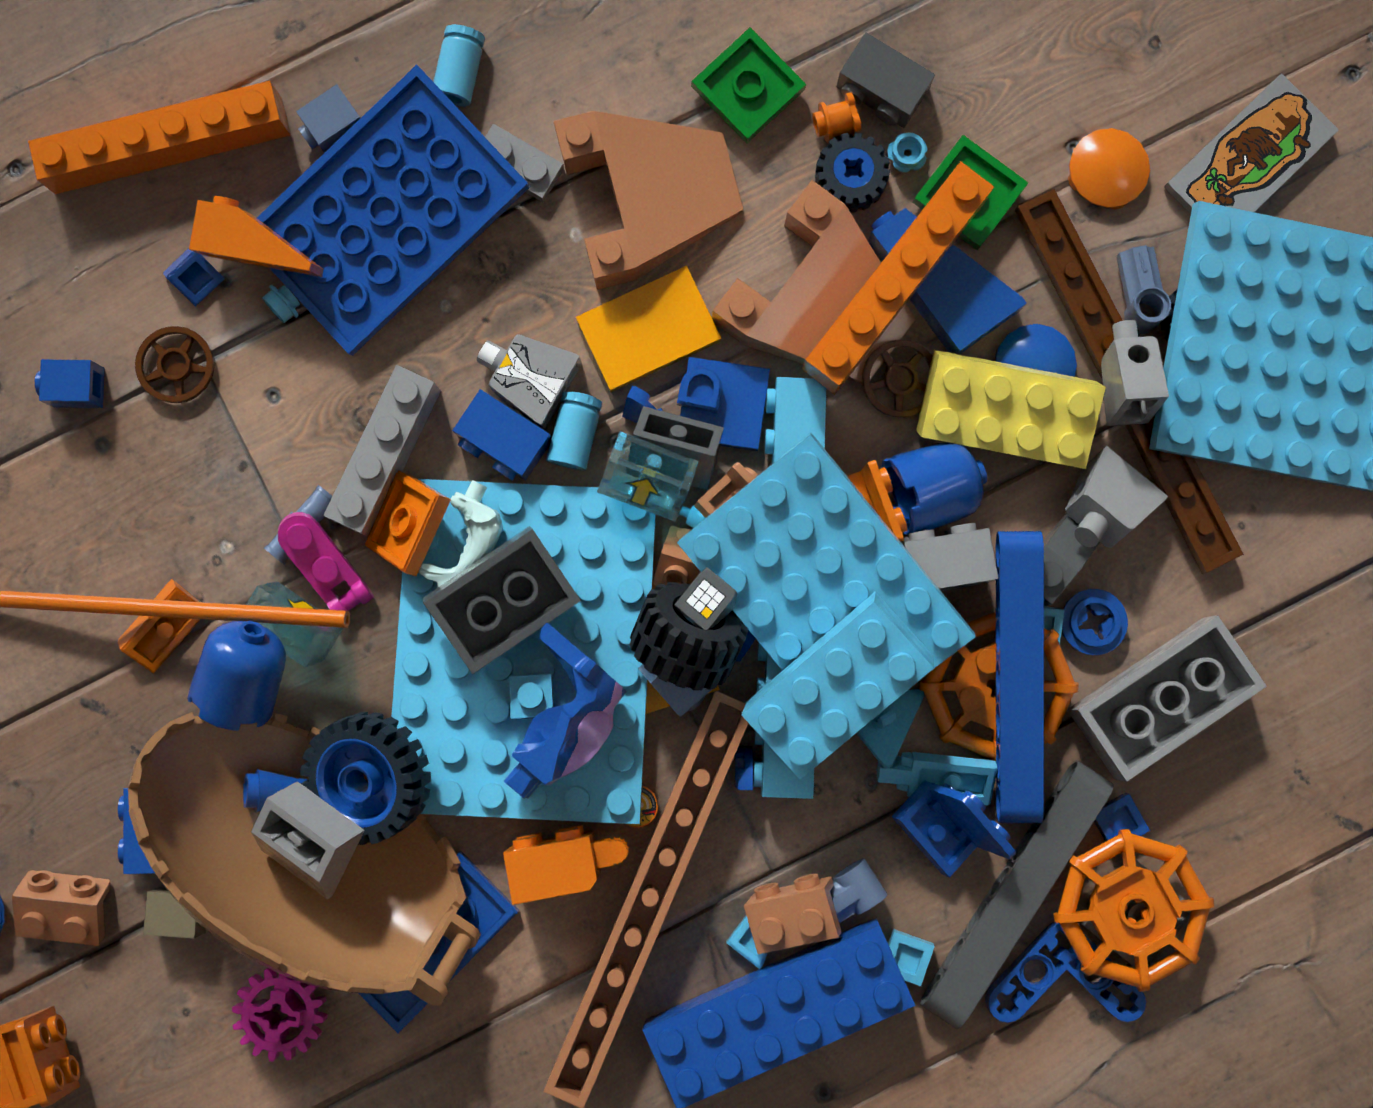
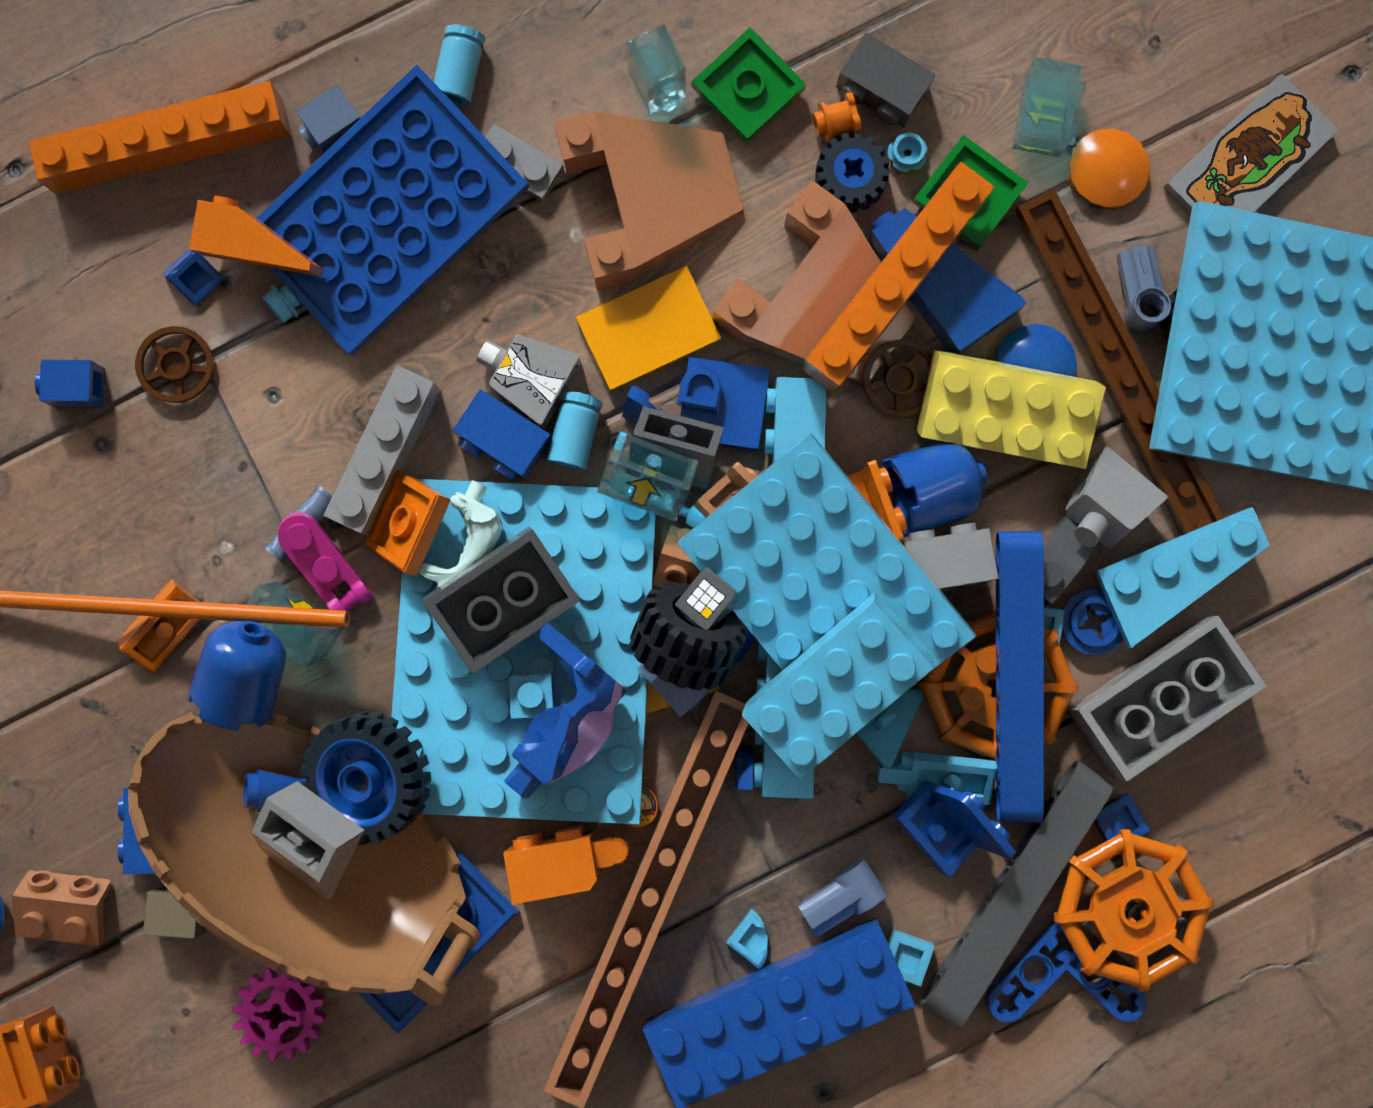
(657, 70): none -> clear light blue brick
(792, 914): nougat bracket -> none
(1048, 107): none -> clear light blue brick
(1132, 376): light grey torso -> none
(1169, 577): none -> medium azure wing

